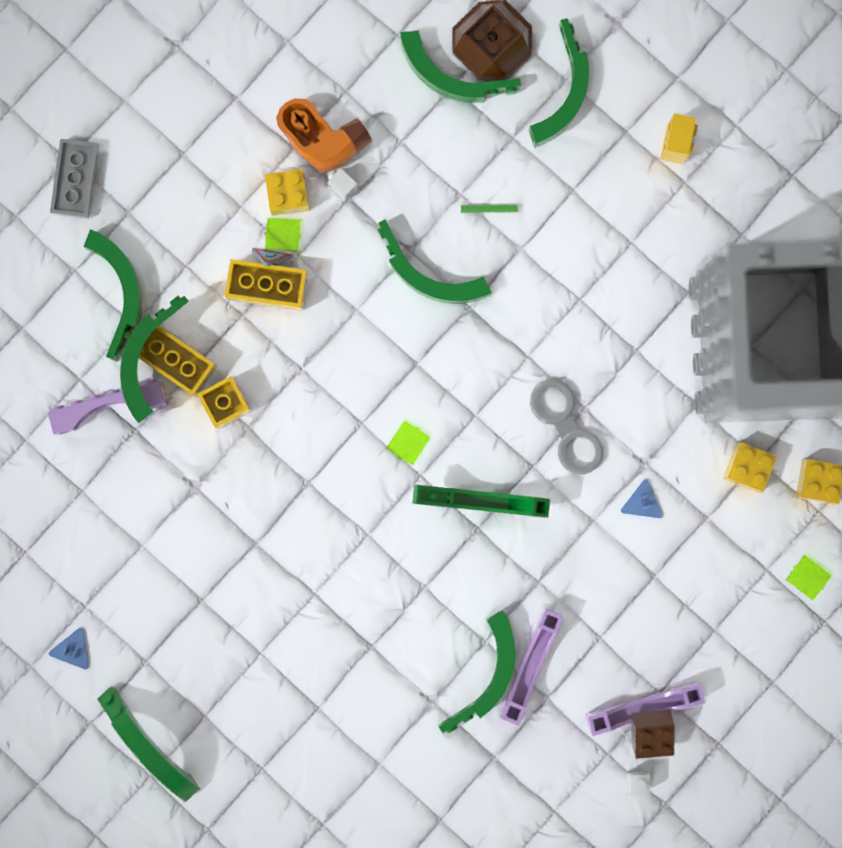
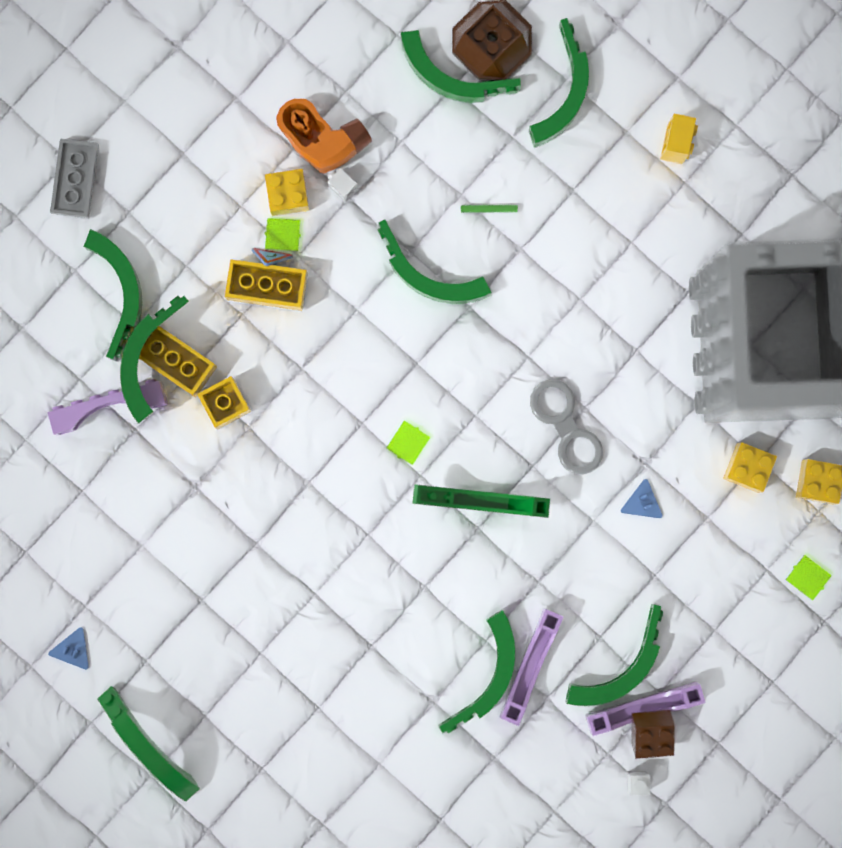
(616, 688): none -> green arch

